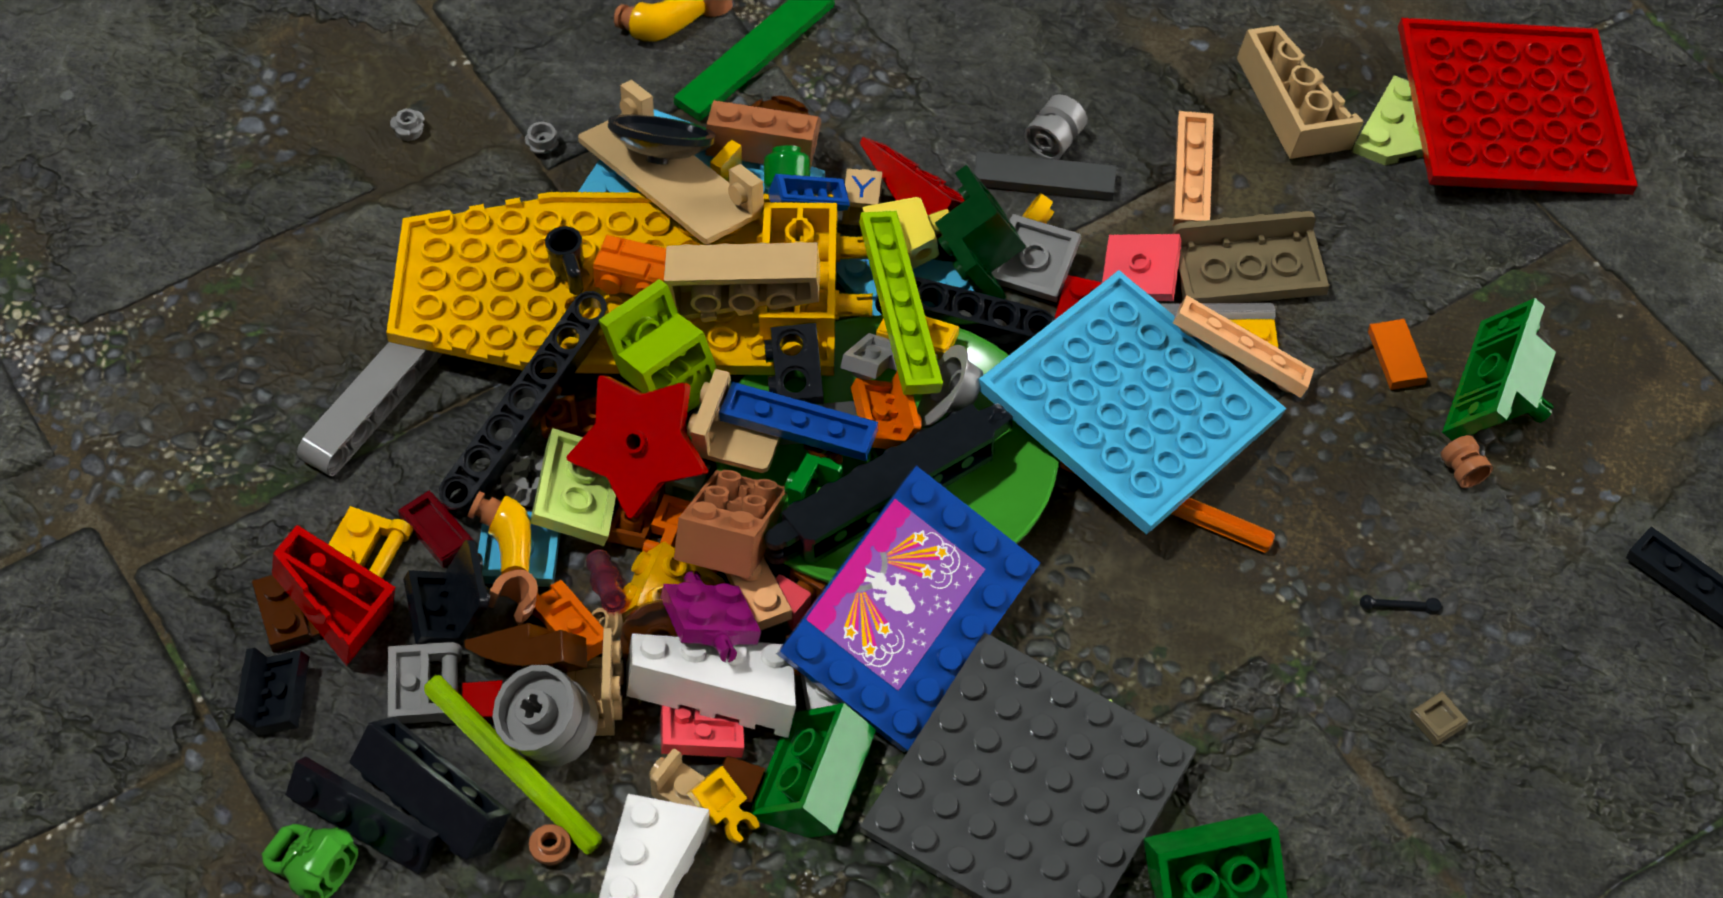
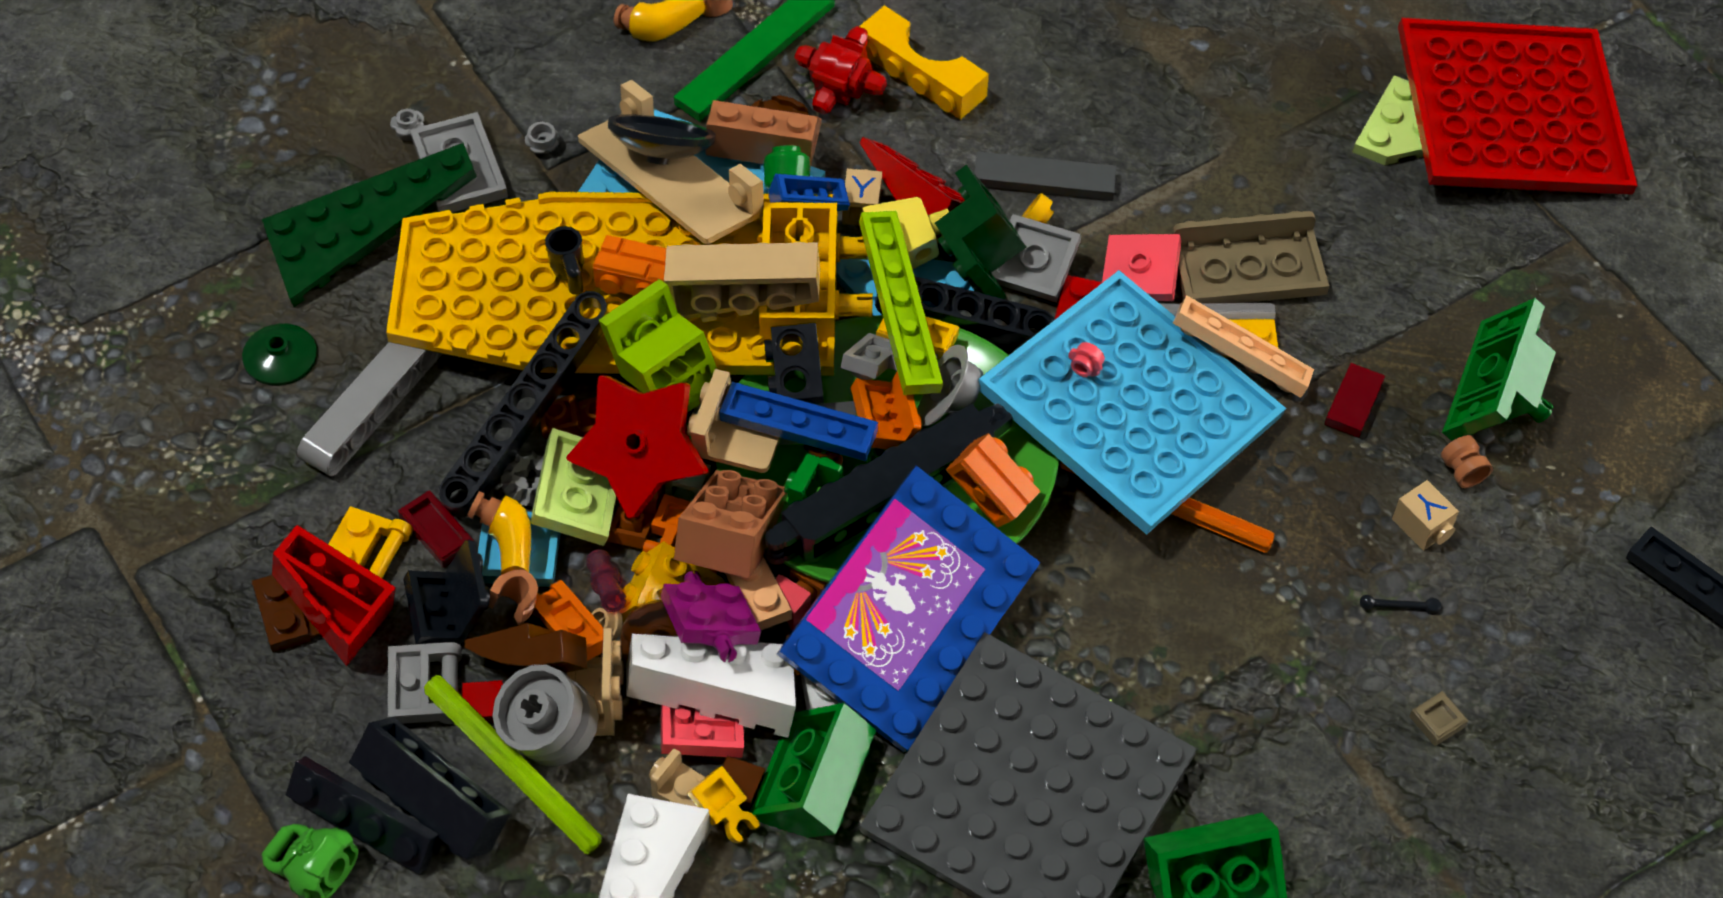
(271, 691): black bracket -> none
(279, 365): none -> dark green dish
(354, 221): none -> dark green wing
(469, 130): none -> light grey plate
(554, 854): nougat plate -> none
(727, 158): yellow tile -> none
(840, 70): none -> red piece
(952, 84): none -> yellow arch
(993, 479): none -> orange brick
(1055, 127): light grey wheel -> none
(1086, 360): none -> coral plate
(1193, 167): light nougat plate -> none
(1293, 96): tan wedge -> none
(1354, 400): none -> dark red tile
(1397, 354): orange tile -> none
(1425, 515): none -> tan brick

